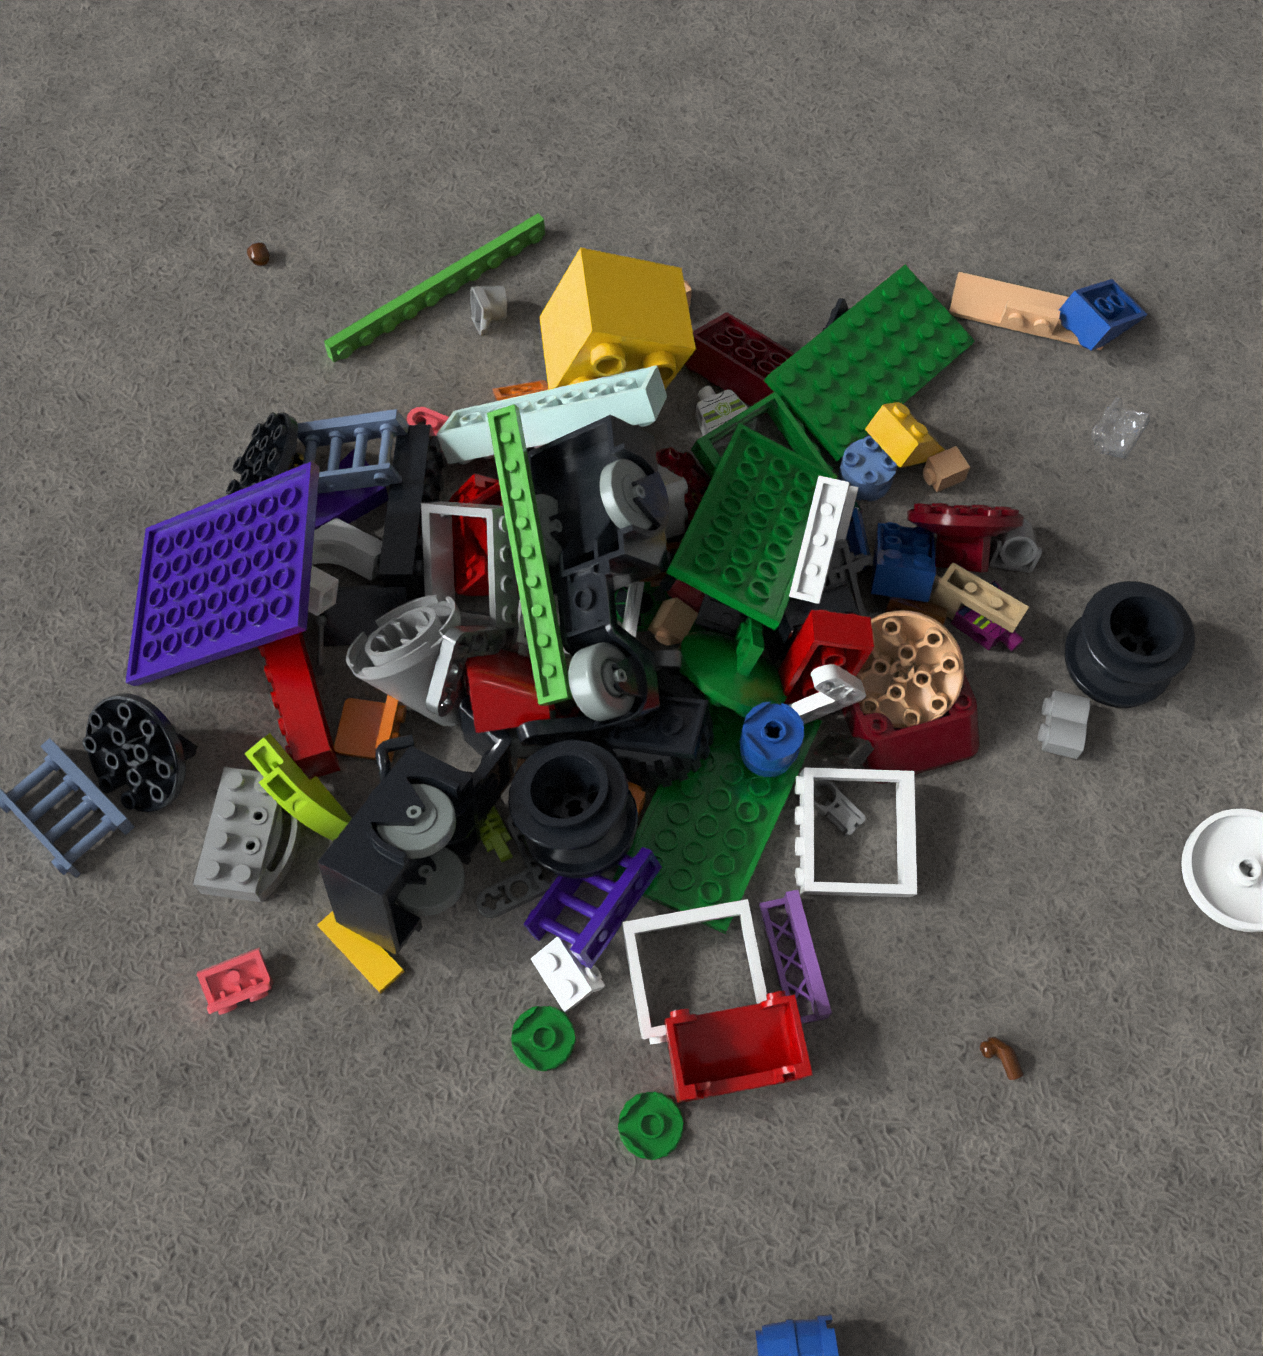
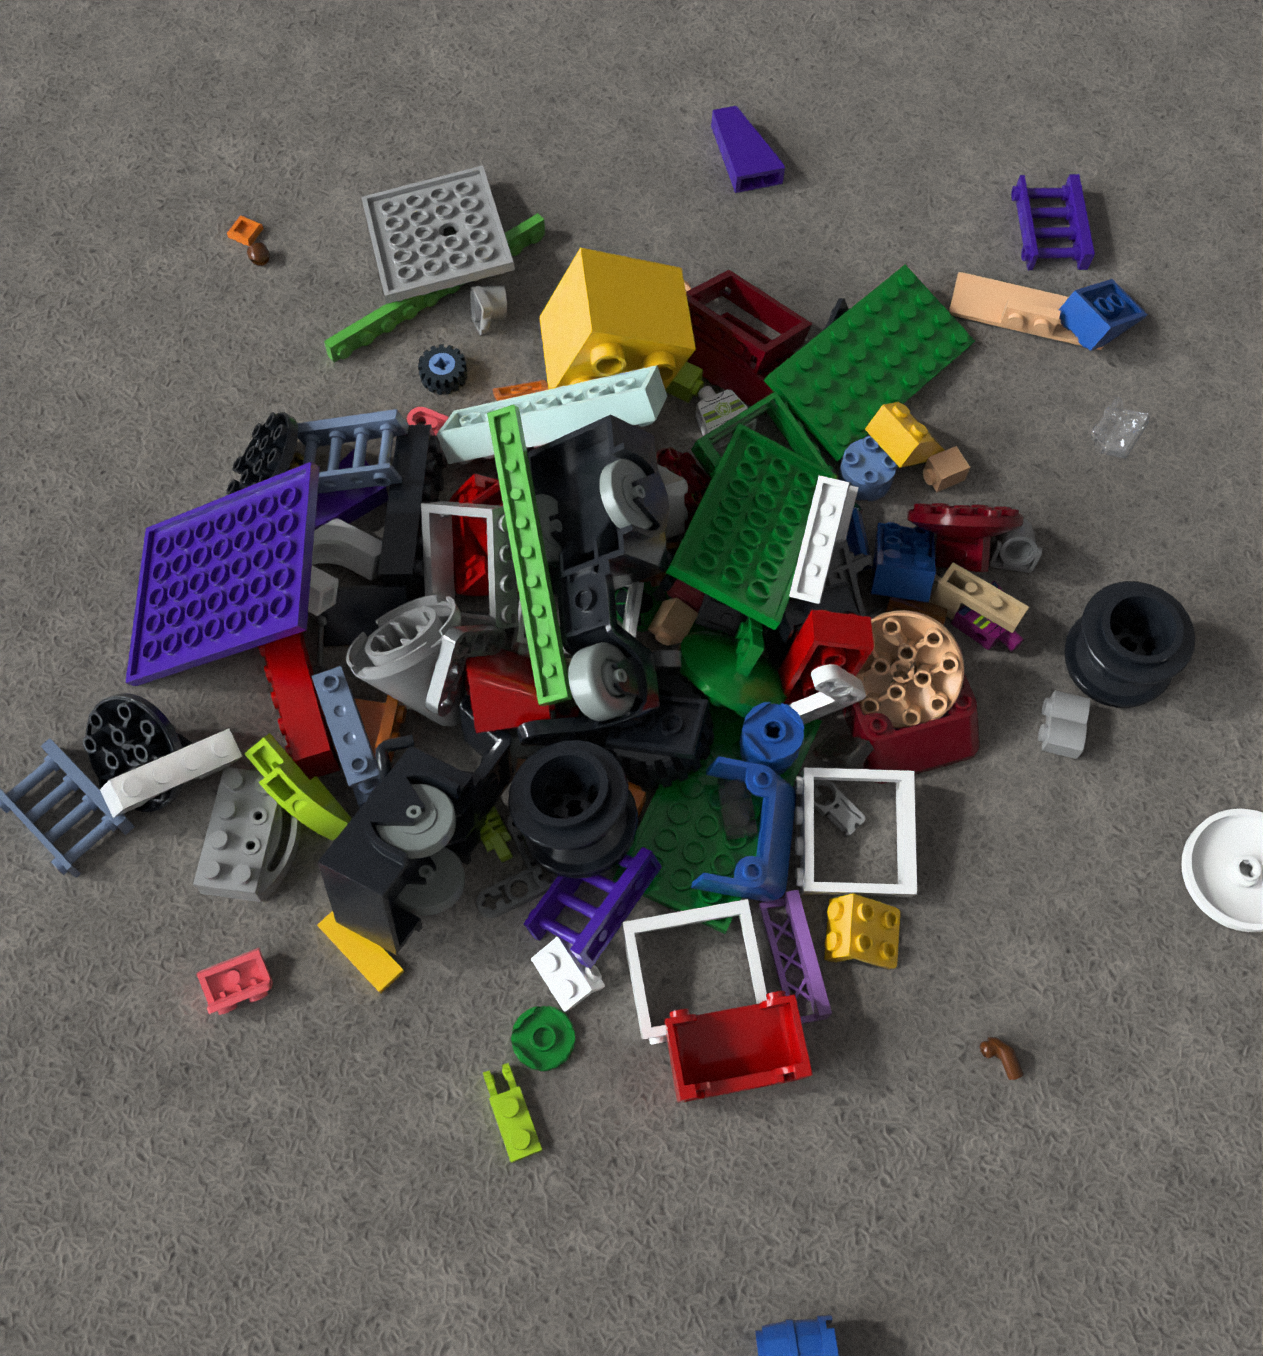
(172, 770): none -> white arch
(245, 231): none -> orange tile
(348, 732): none -> sand blue fence
(409, 228): none -> light grey plate
(432, 370): none -> black wheel
(512, 1117): none -> lime hinge
(643, 1133): green tile -> none
(686, 383): none -> lime brick
(733, 340): none -> dark red window
(736, 809): none -> clear smoke plate
(744, 152): none -> dark purple slope
(766, 874): none -> blue windscreen
(862, 931): none -> yellow bracket
(1074, 211): none -> dark purple fence

